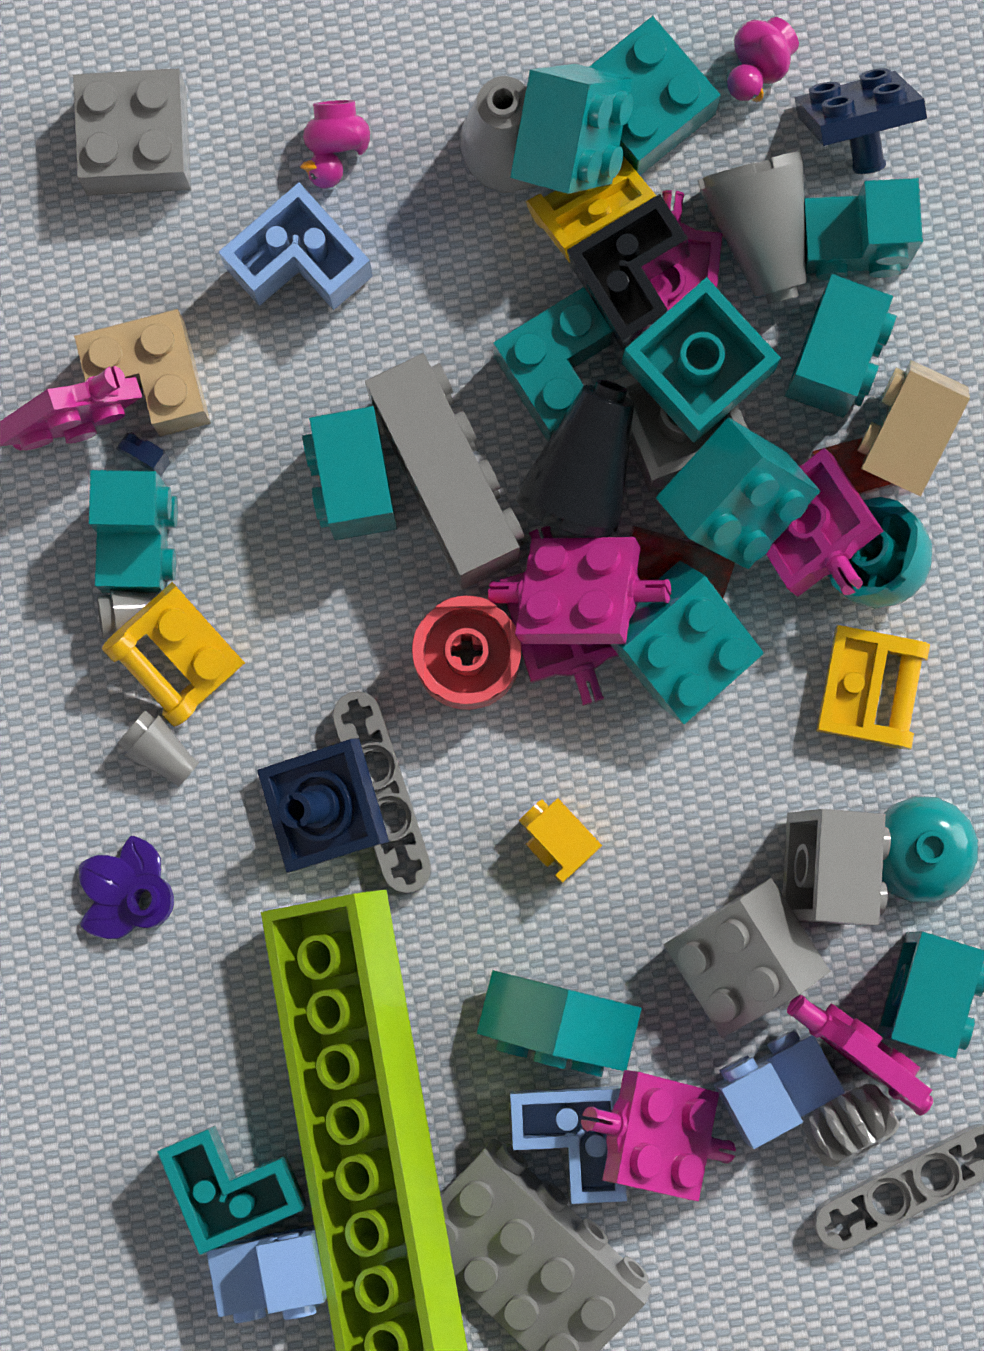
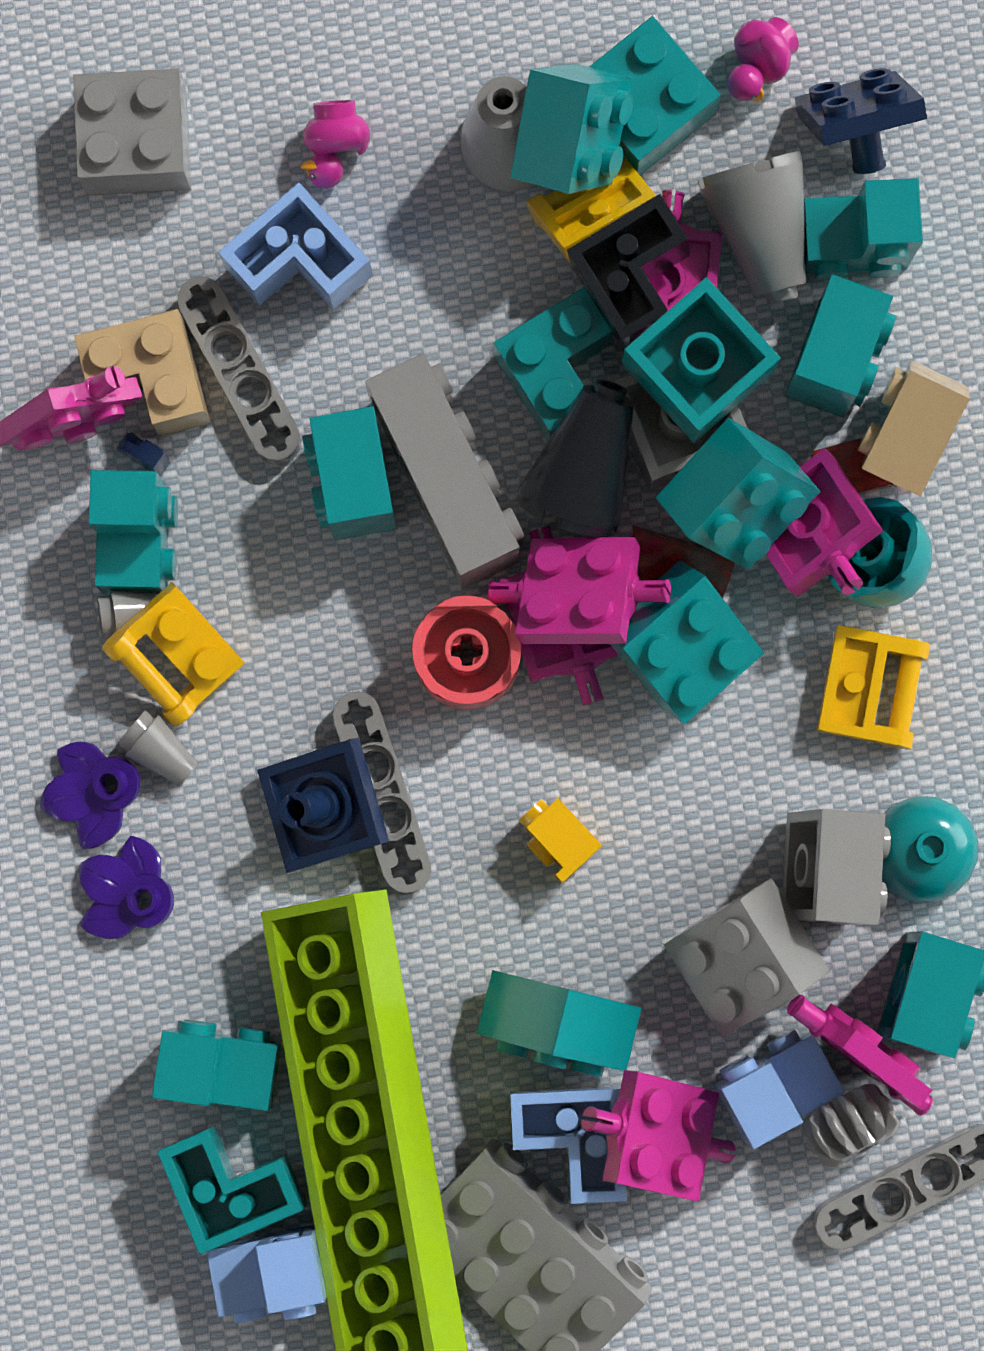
(83, 796): none -> dark purple plate
(216, 1068): none -> teal brick
(241, 369): none -> light grey beam

